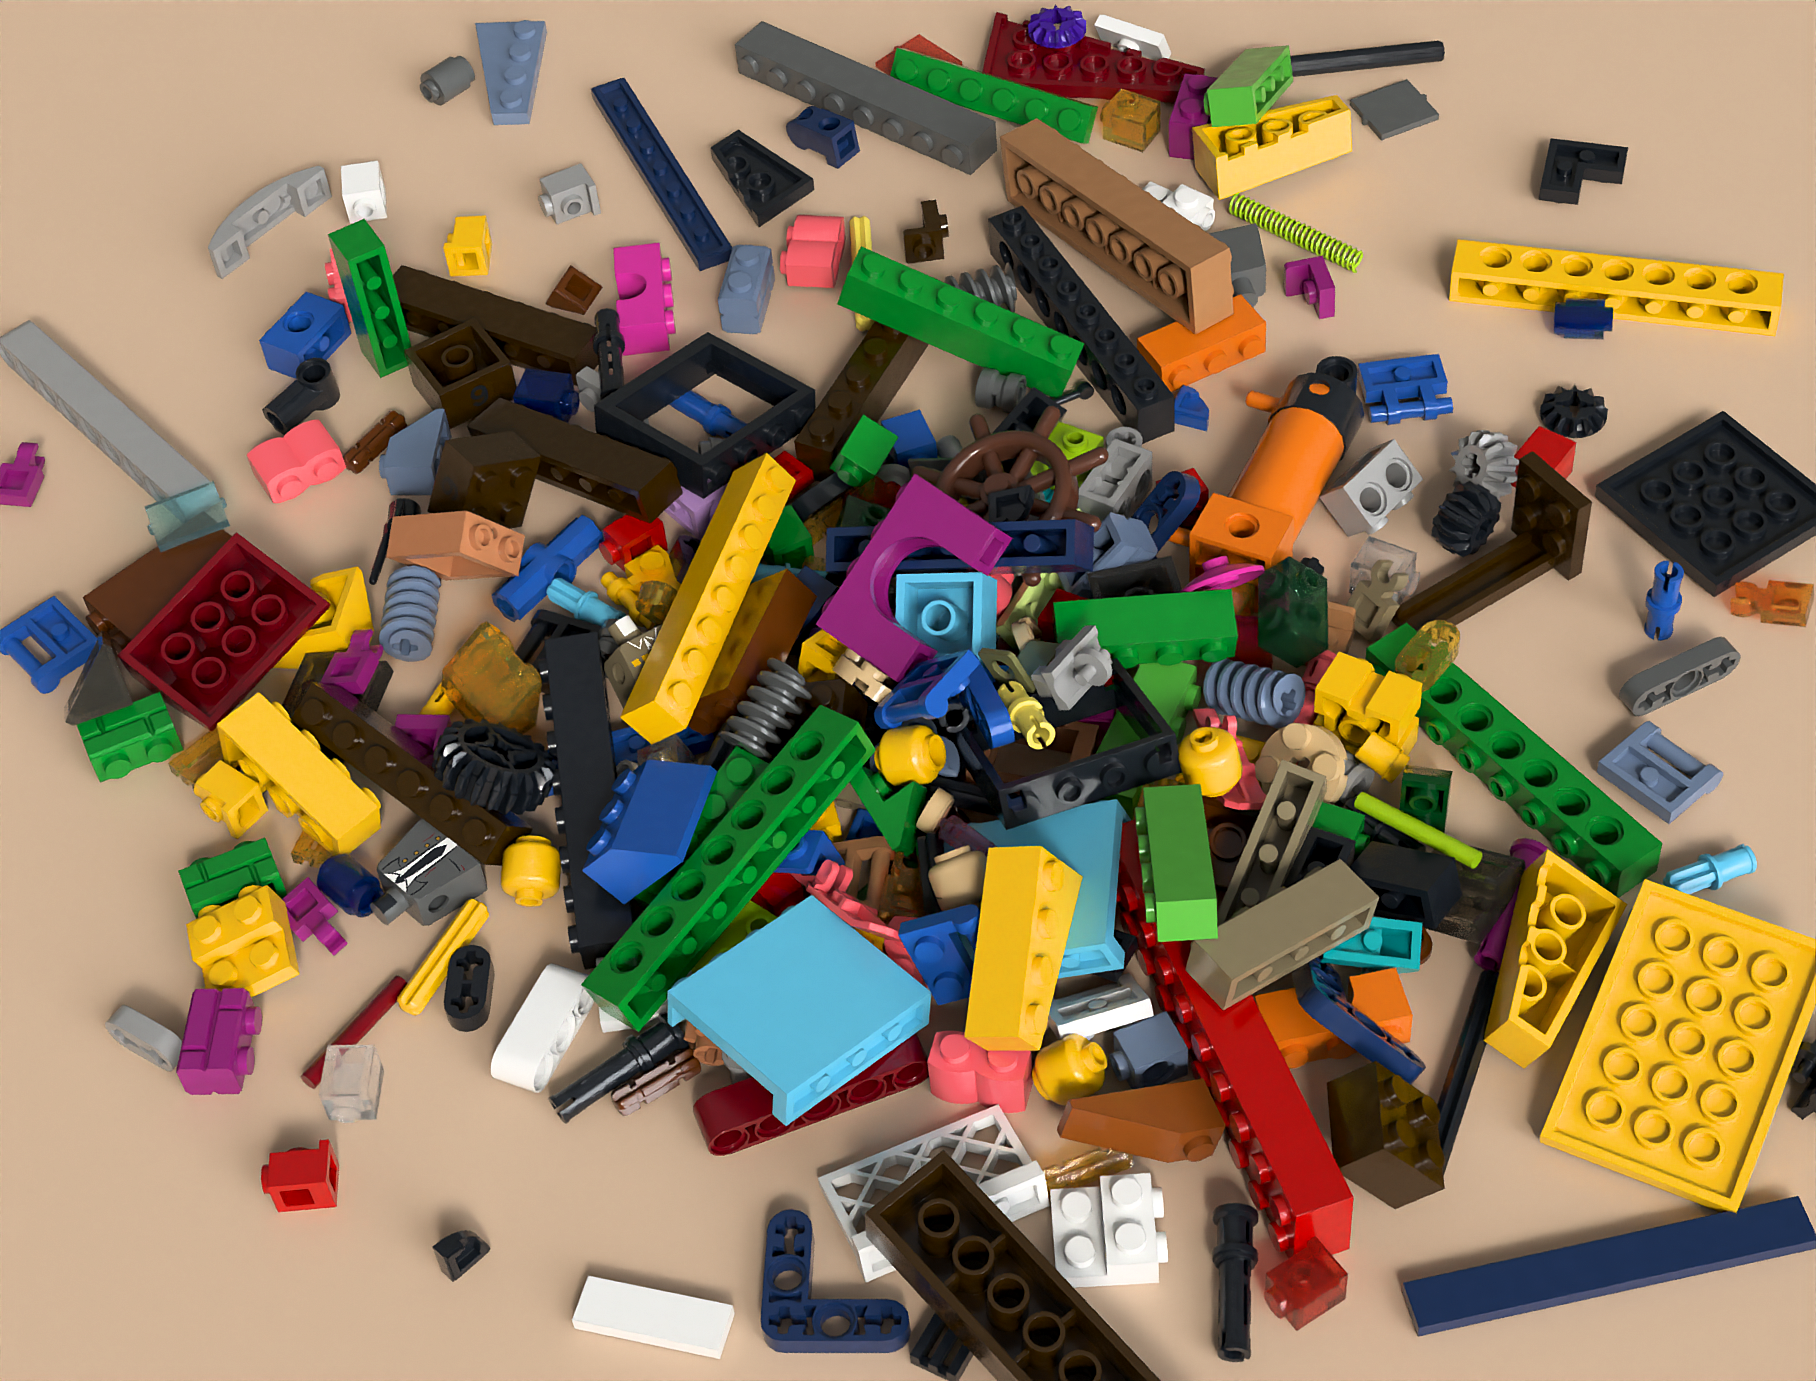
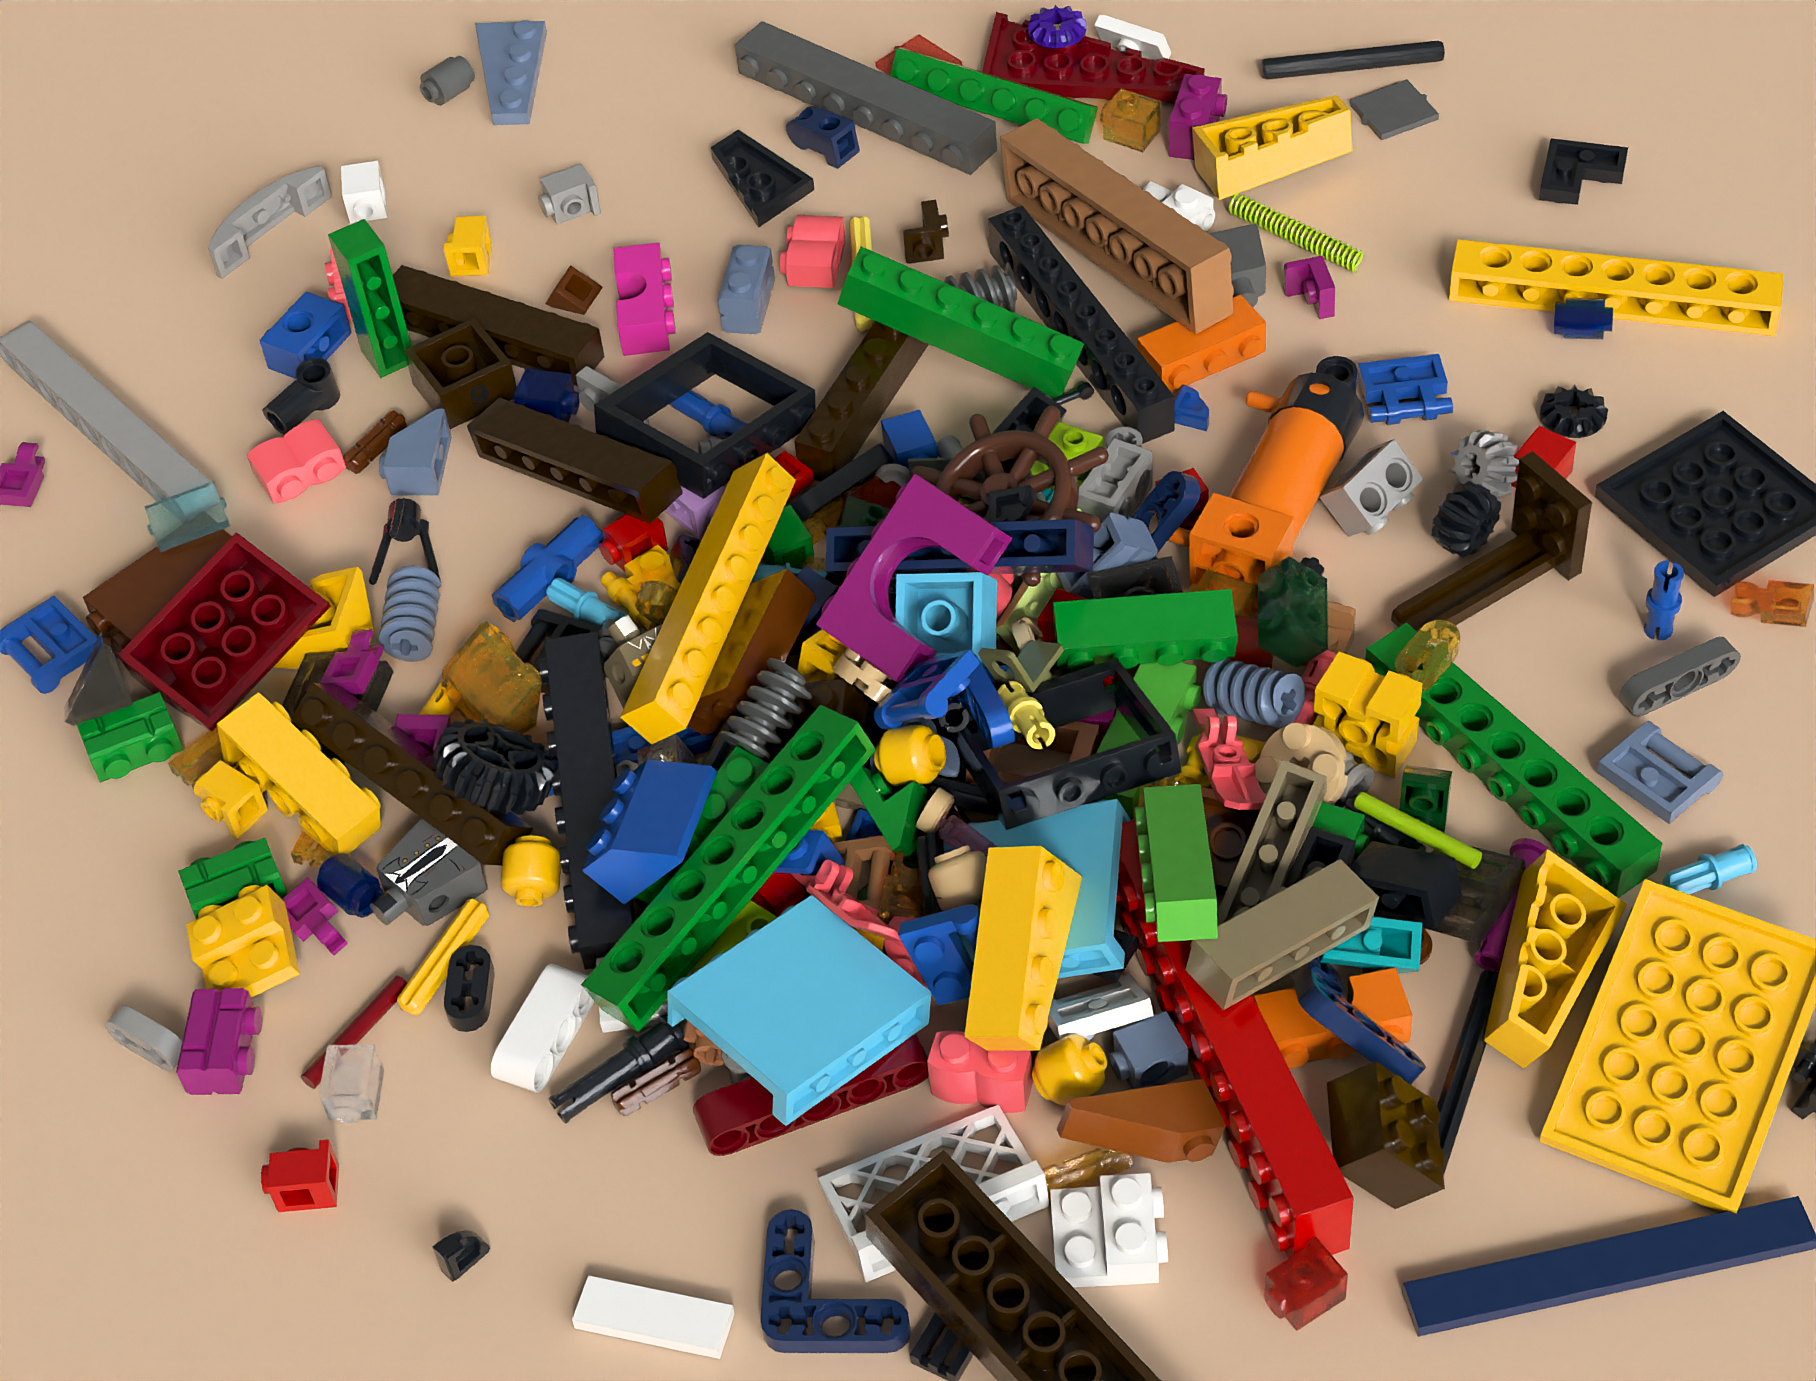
(456, 545): nougat window -> none
(486, 477): dark brown brick -> none
(608, 329): black pin -> none
(662, 174): dark blue tile -> none
(863, 452): green brick -> none
(999, 390): dark grey wheel -> none
(1074, 669): light grey hips -> none
(1210, 759): yellow head -> none
(1222, 575): dark pink dish -> none
(1235, 1260): black pin -> none
(1249, 86): bright green brick -> none
(1374, 601): dark tan plate -> none
(1376, 549): clear brick -> none
(1382, 756): yellow piece -> none

